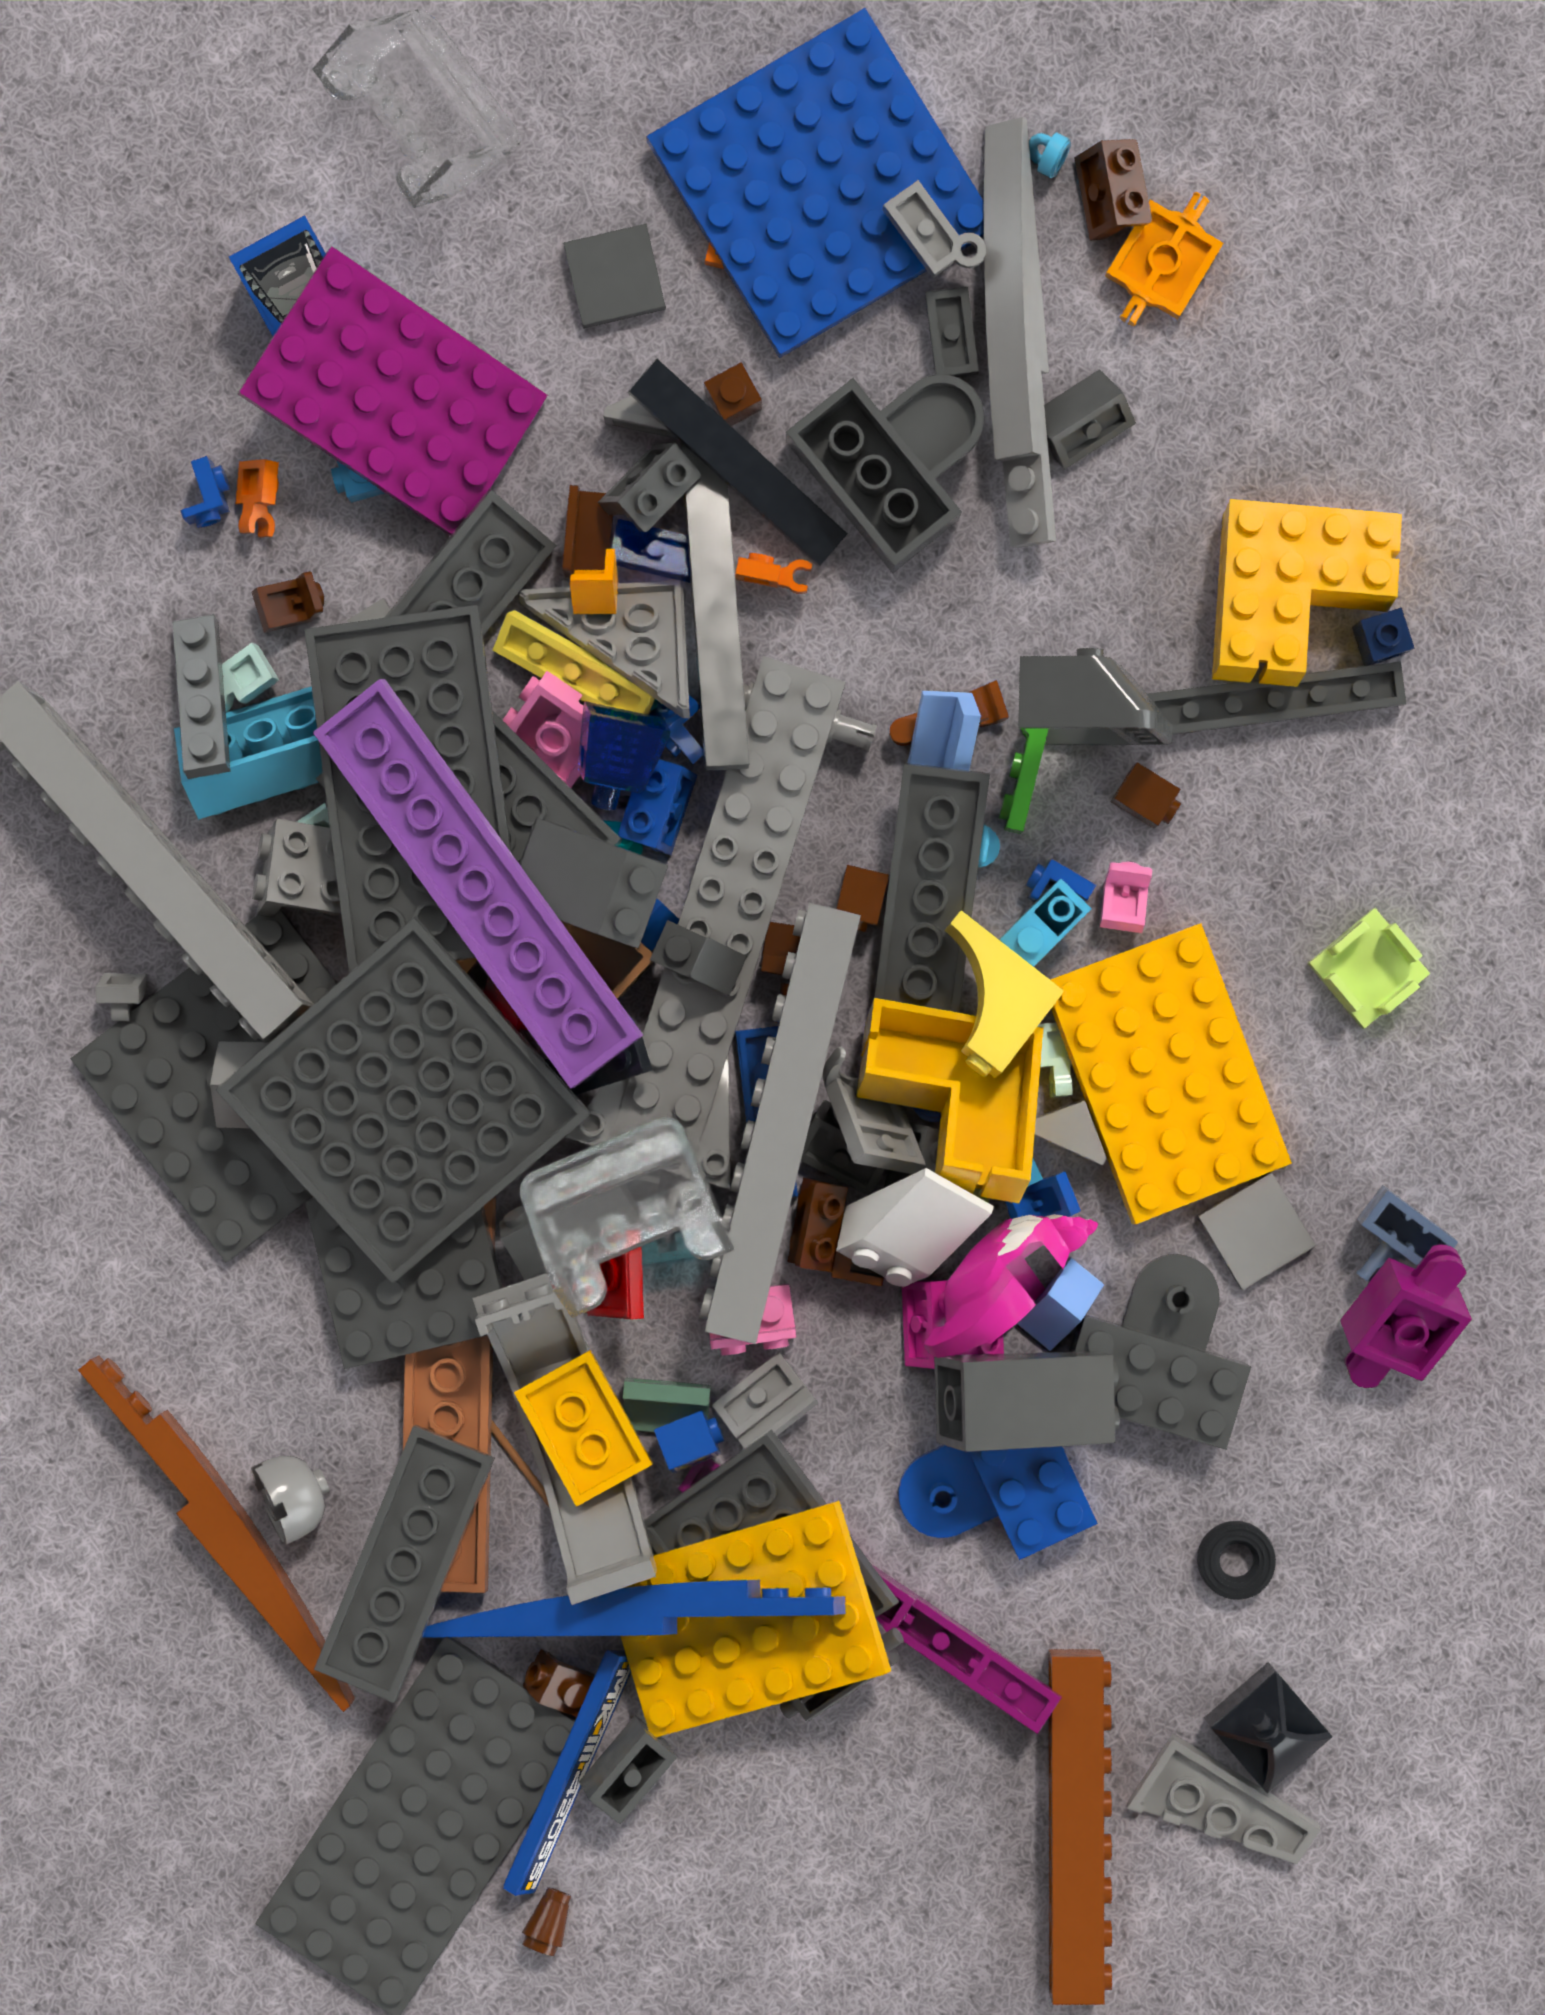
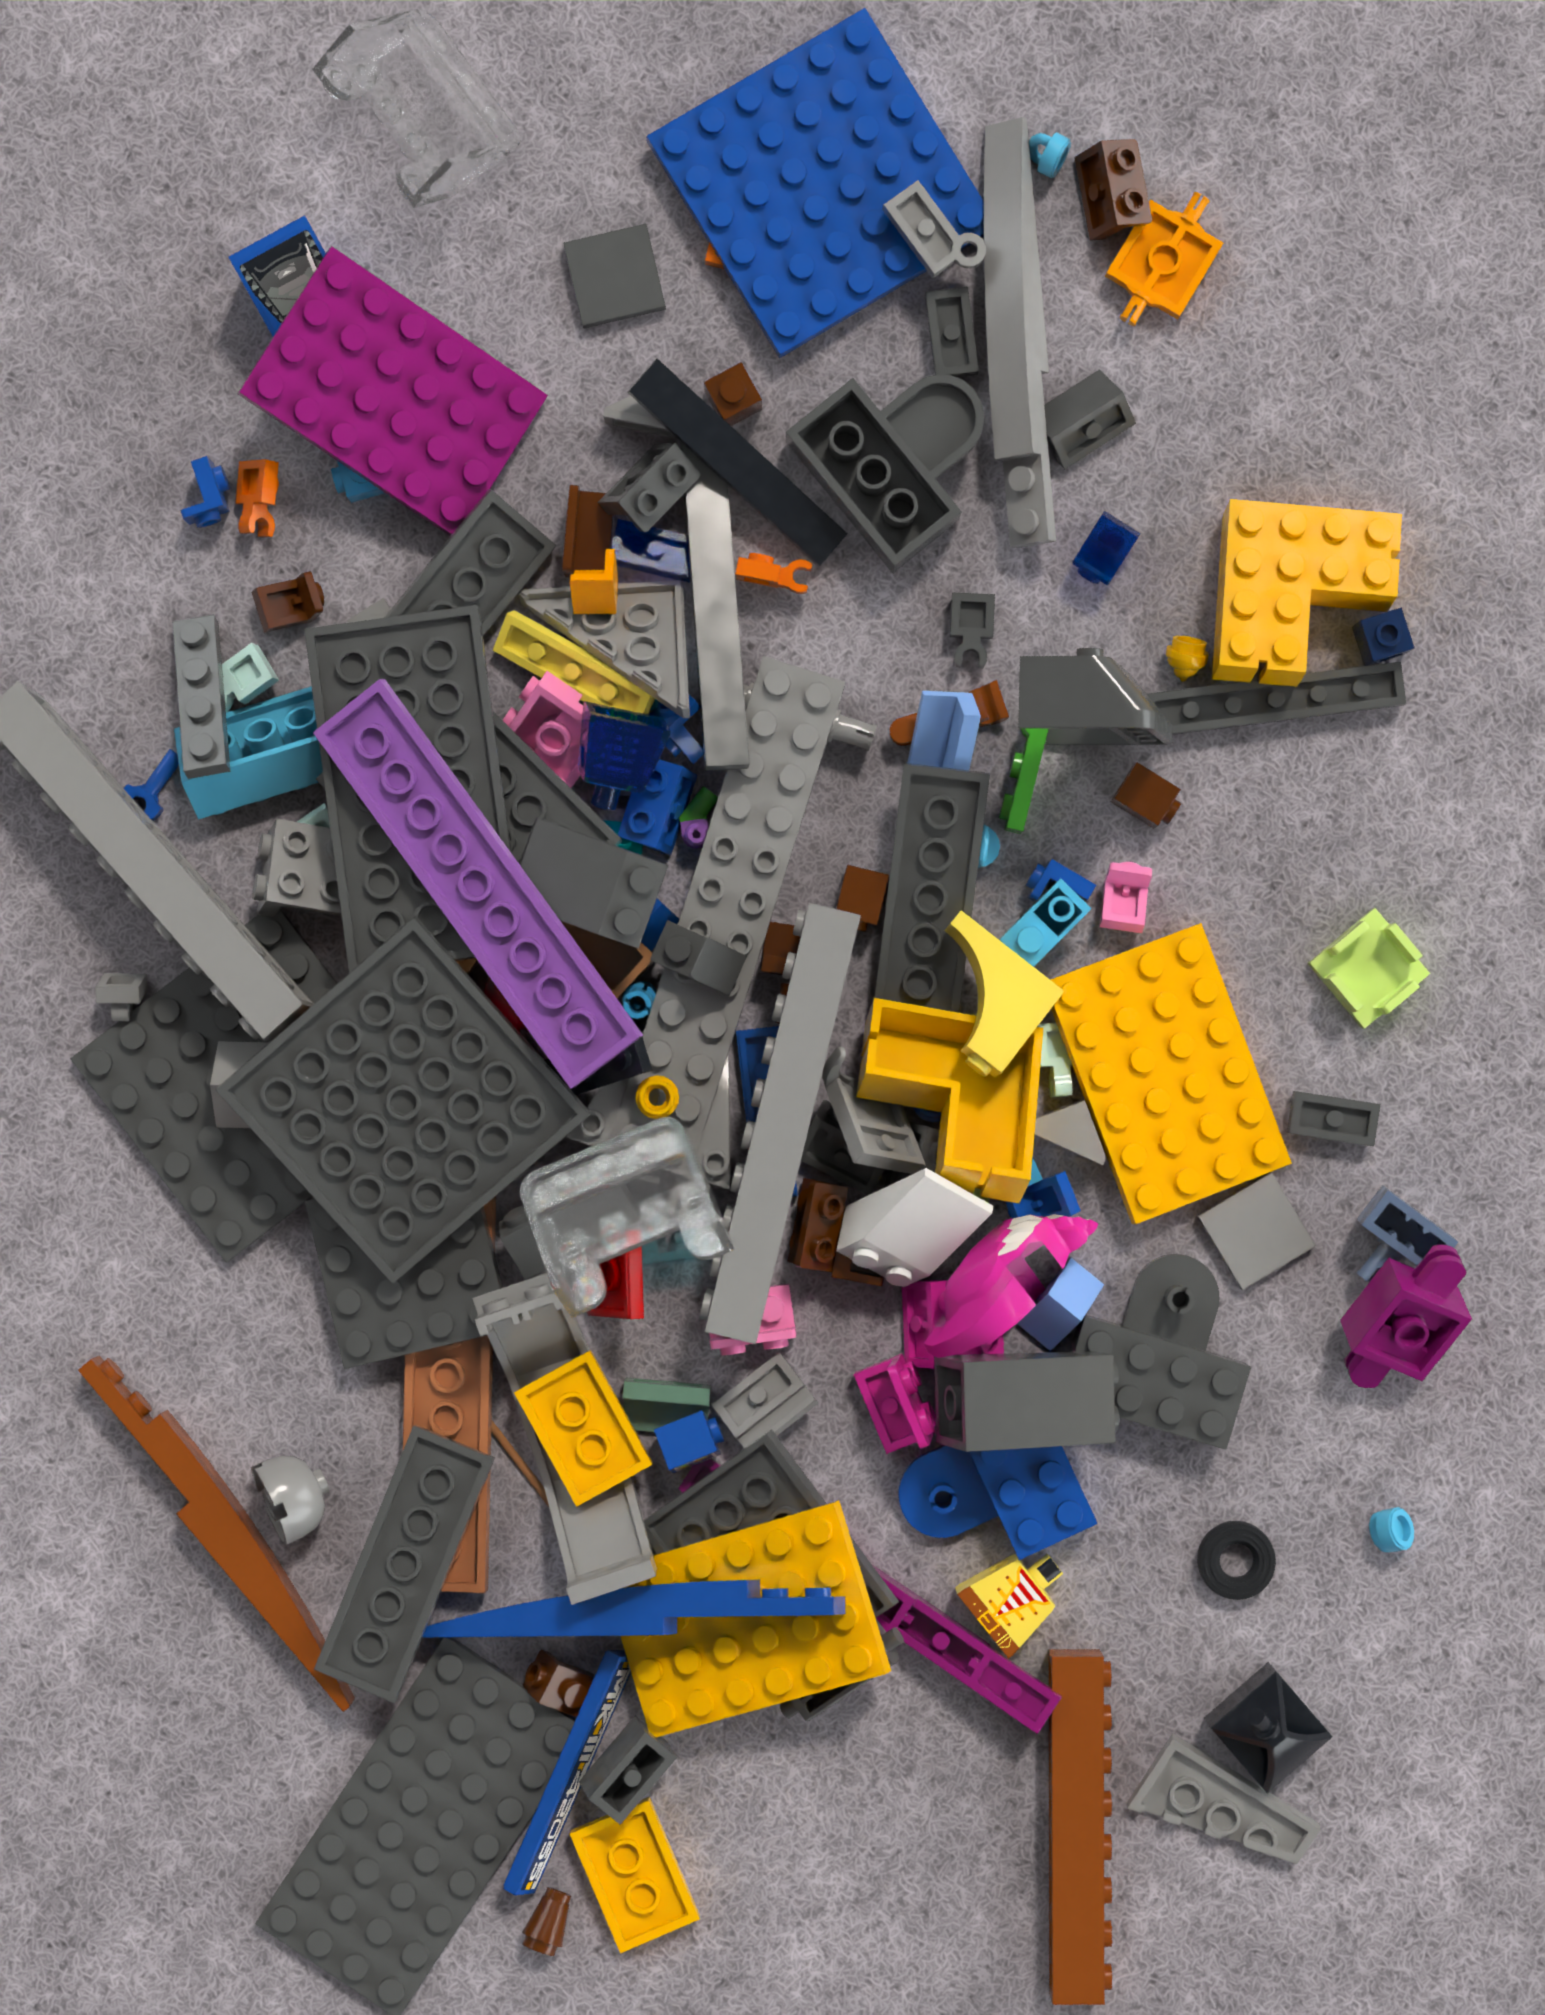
(154, 784): none -> blue bar
(630, 1001): none -> dark azure pin
(635, 1876): none -> yellow plate
(644, 1104): none -> yellow plate
(694, 818): none -> arm
(895, 1403): none -> dark pink bracket
(972, 620): none -> dark grey plate
(1011, 1599): none -> torso
(1105, 549): none -> clear blue bracket
(1186, 656): none -> yellow plate
(1333, 1118): none -> dark grey plate
(1391, 1530): none -> medium azure tile

